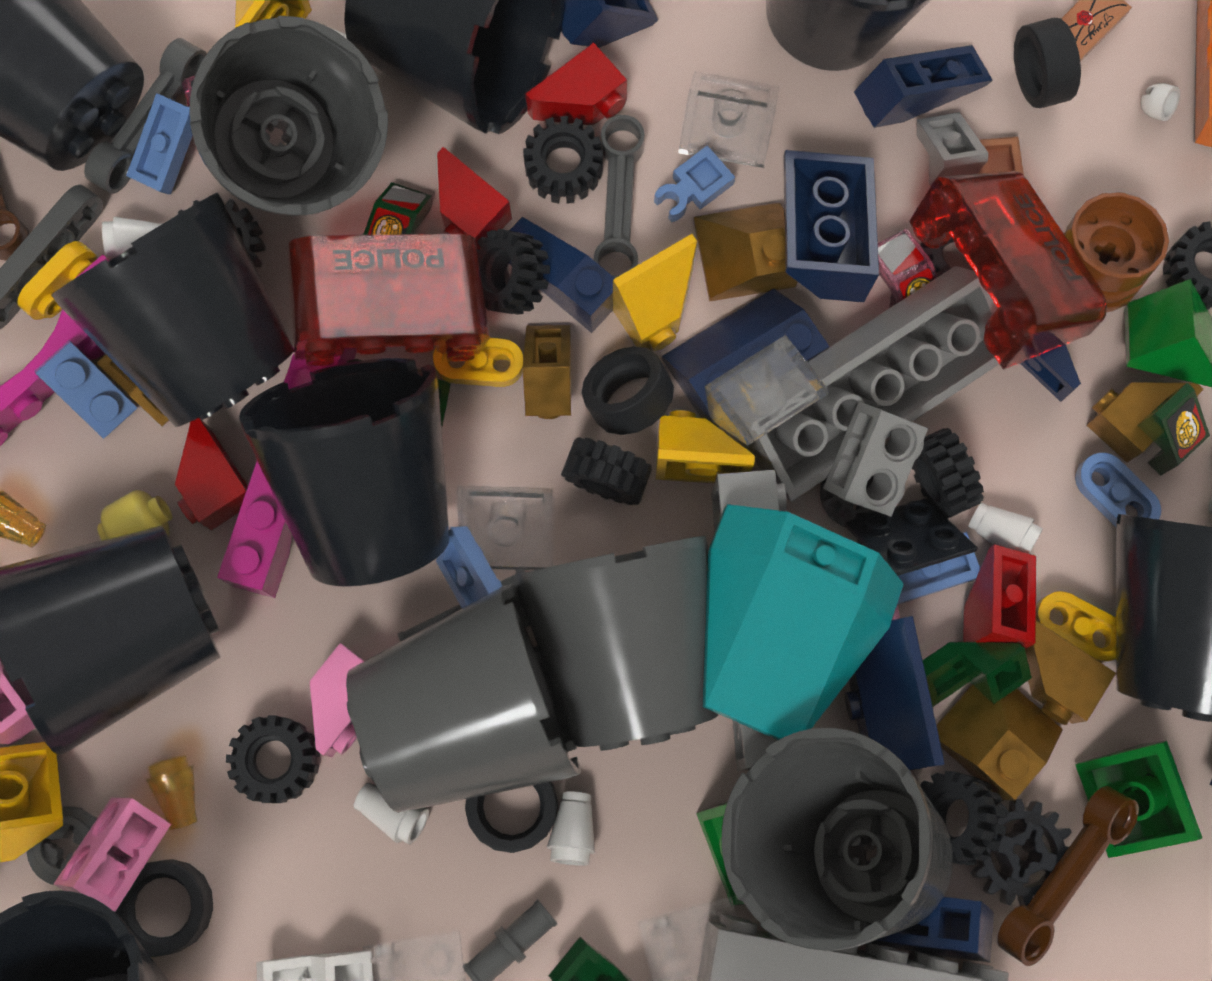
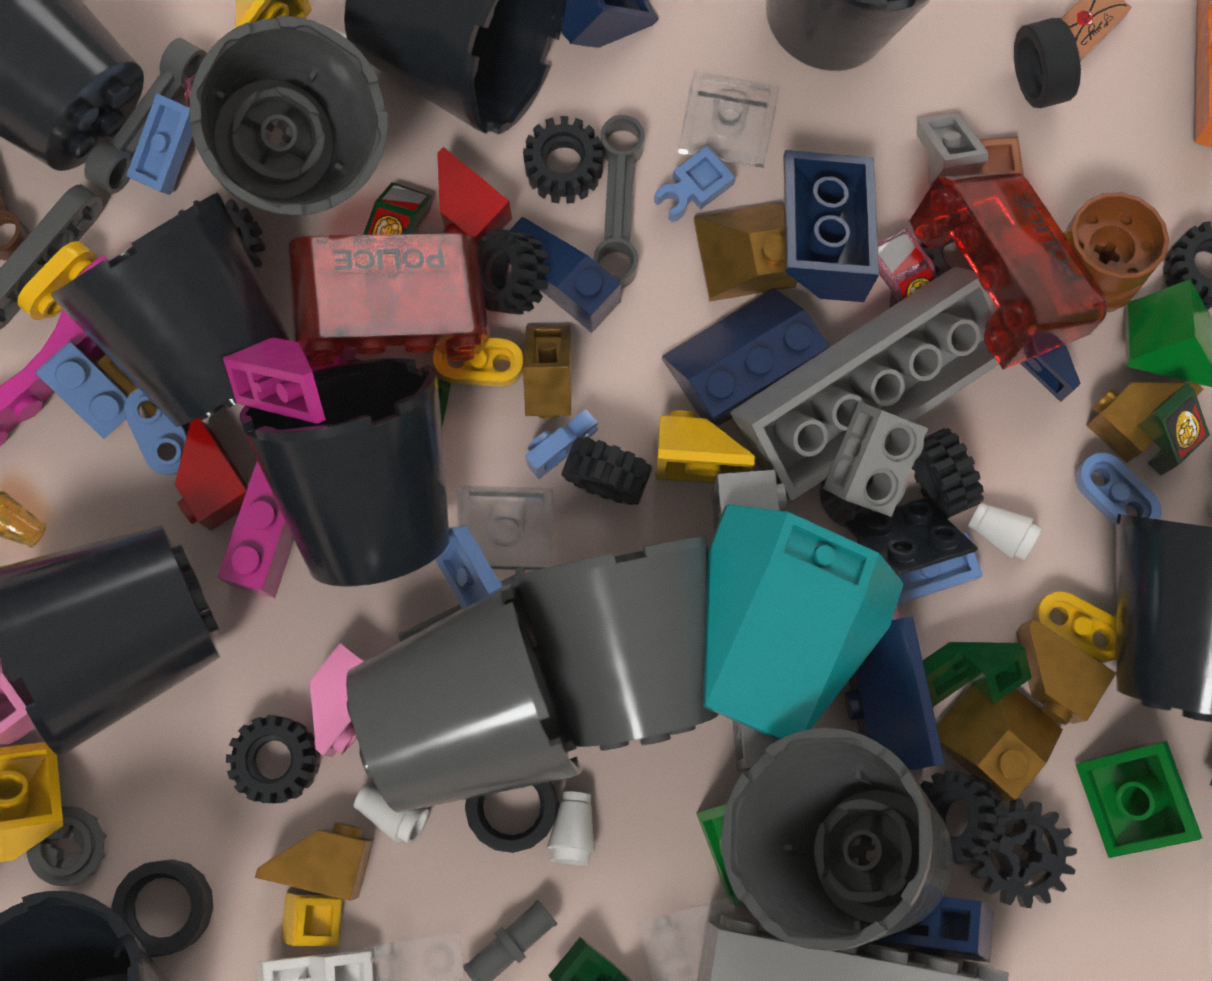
(113, 852): bright pink brick -> none
(121, 232): white cone -> none
(132, 514): light yellow head -> none
(153, 433): none -> medium blue plate
(174, 790): clear yellow cone -> none
(275, 380): none -> dark pink slope
(311, 920): none -> yellow slope
(323, 863): none -> pearl gold slope
(551, 449): none -> medium blue plate
(581, 89): red slope -> none
(641, 409): black tyre -> none
(654, 294): yellow slope -> none
(763, 391): clear slope -> none
(919, 83): dark blue slope -> none
(1003, 599): red slope -> none
(1030, 928): reddish brown piece -> none
(1160, 101): white hinge -> none

